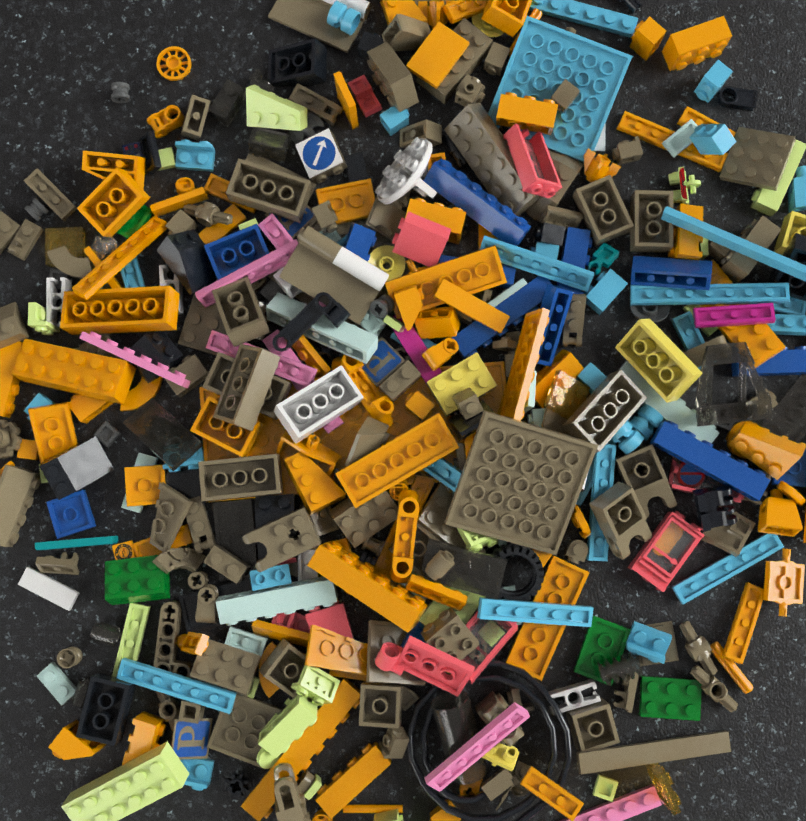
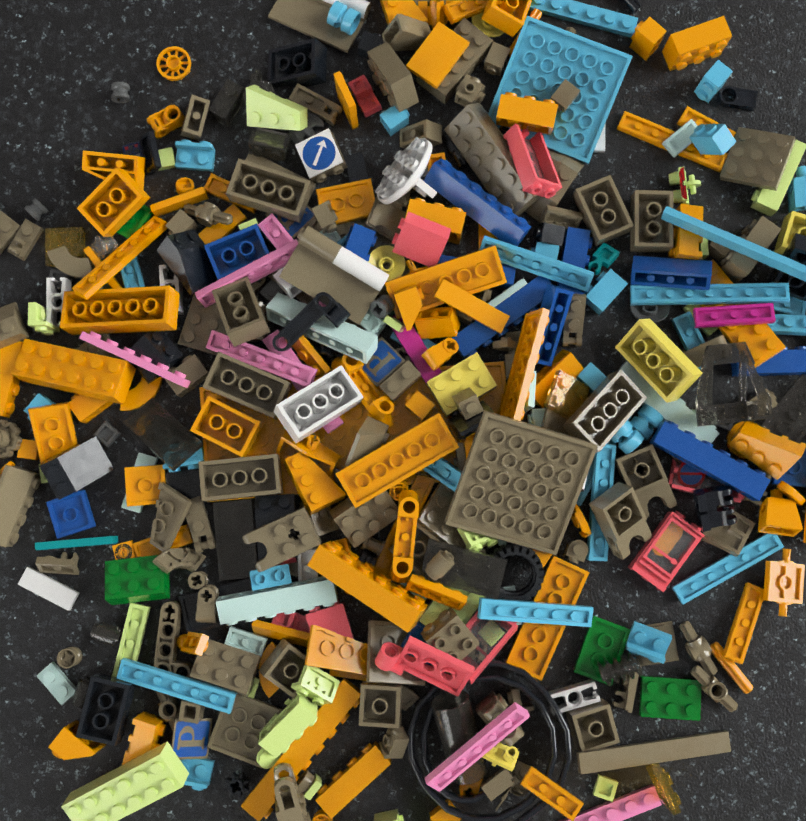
(50, 194): dark tan plate -> none
(227, 563): dark tan brick -> none
(246, 386): dark tan slope -> none
(371, 808): light orange bar -> none
(598, 166): light orange brick -> none
(627, 151): dark tan brick -> none

